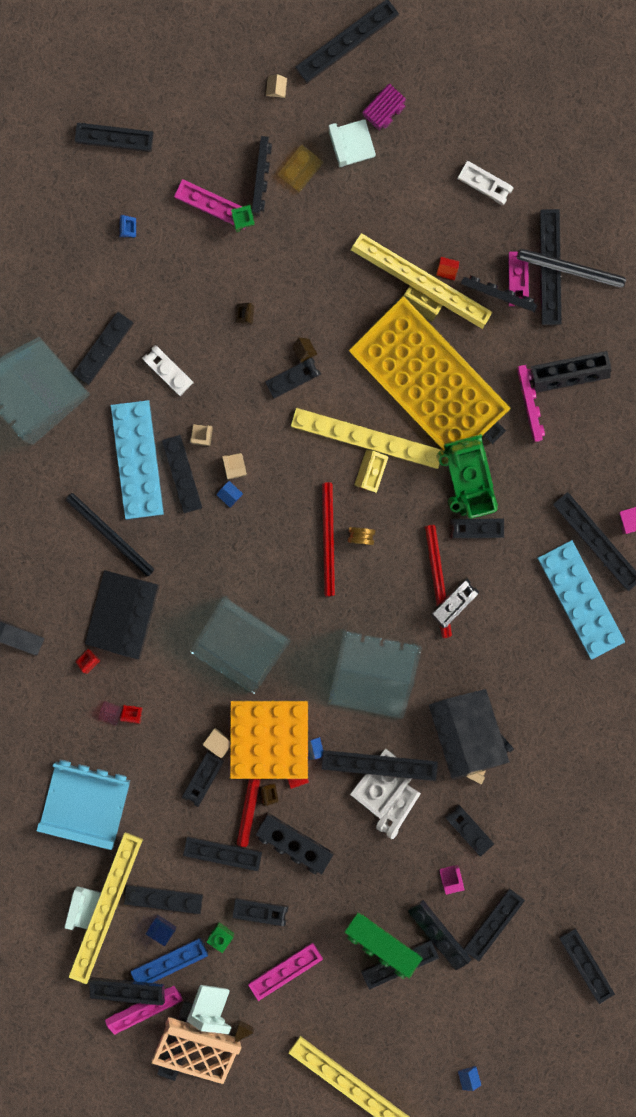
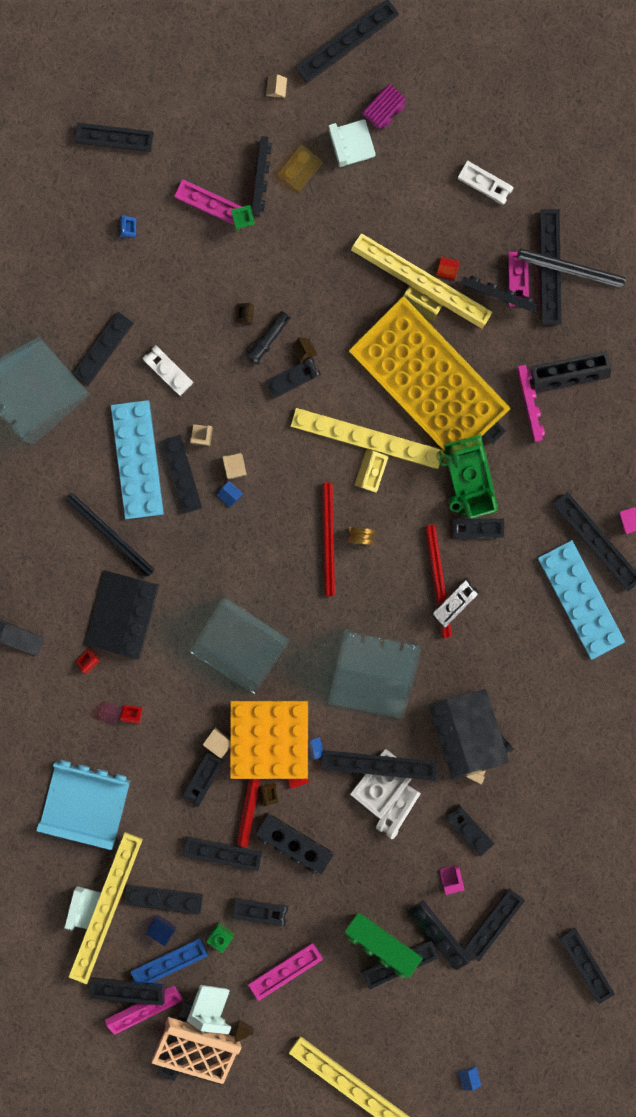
(262, 345): none -> black pin

